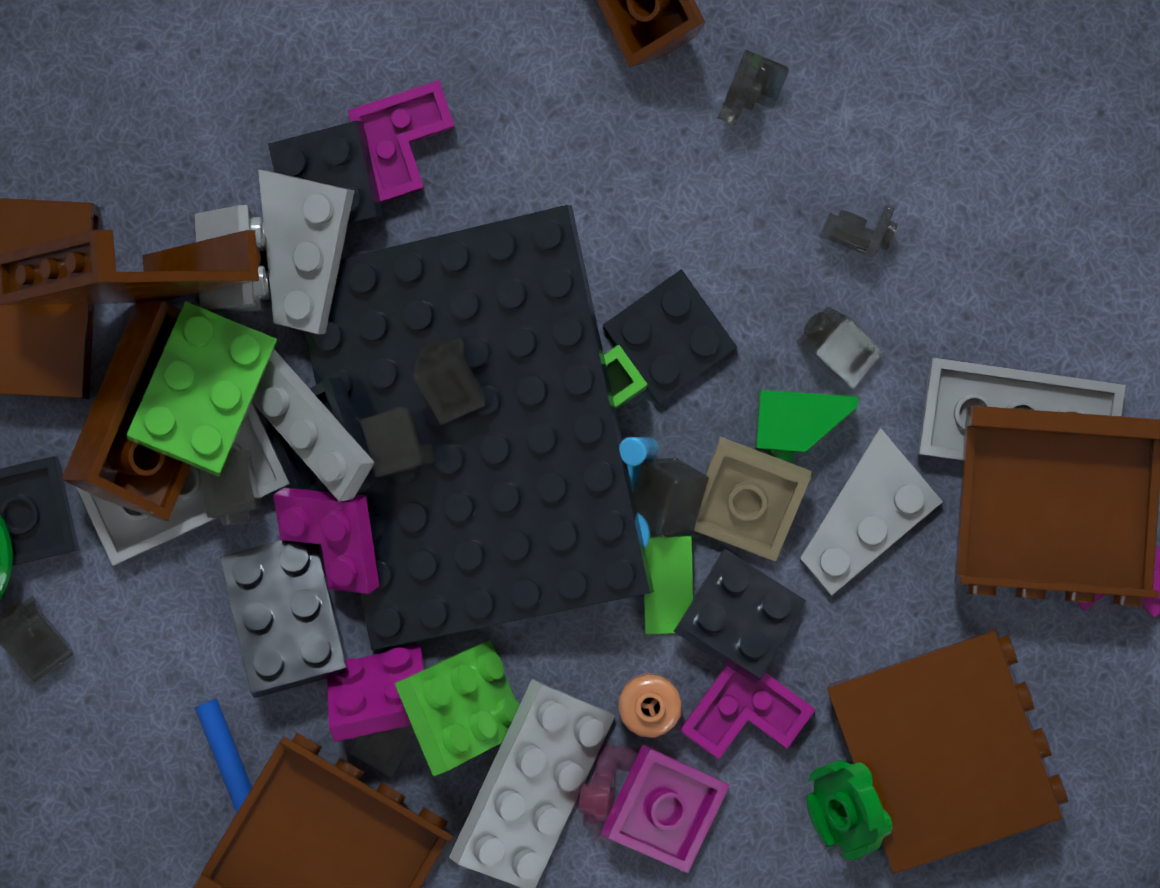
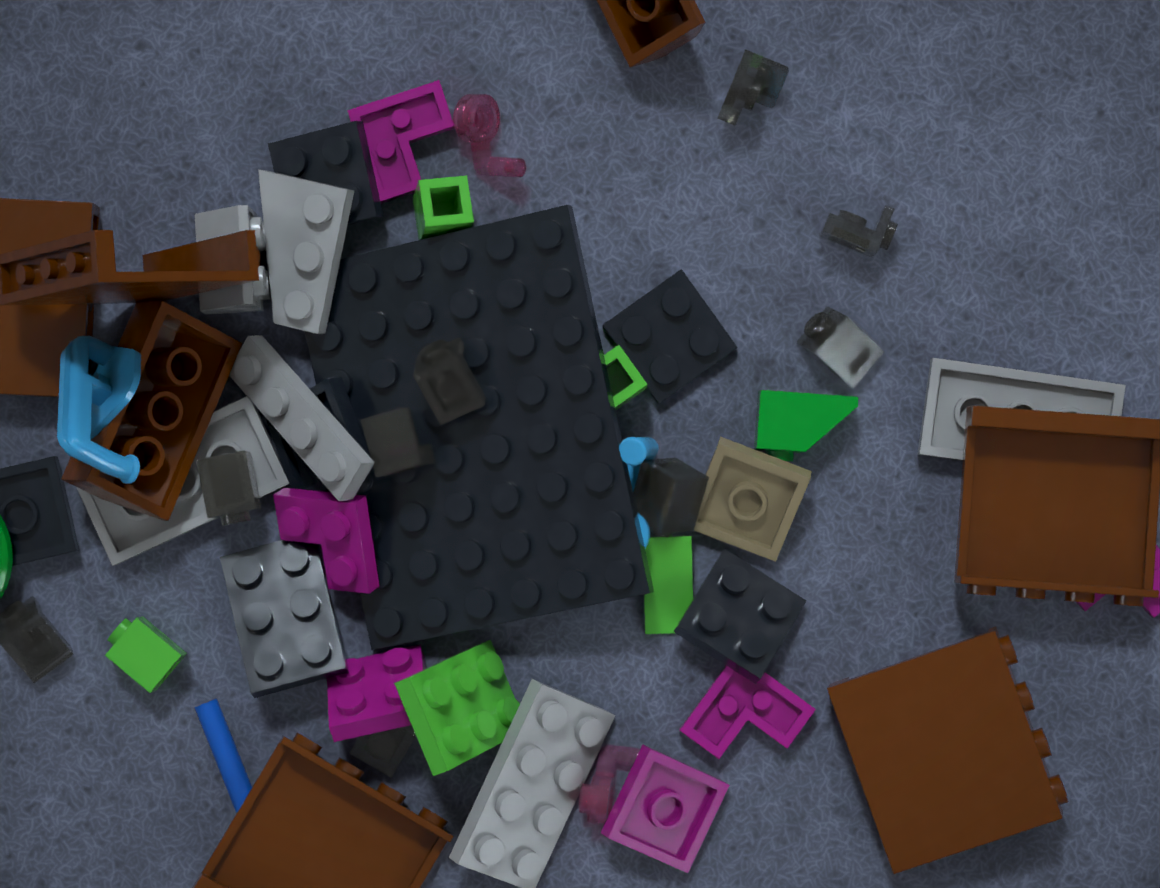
(94, 401): none -> dark azure piece
(144, 652): none -> bright green brick
(201, 389): bright green plate -> none
(442, 206): none -> bright green brick
(478, 122): none -> clear pink plate
(631, 702): nougat head -> none
(847, 809): green plate -> none
(869, 515): light grey wing -> none

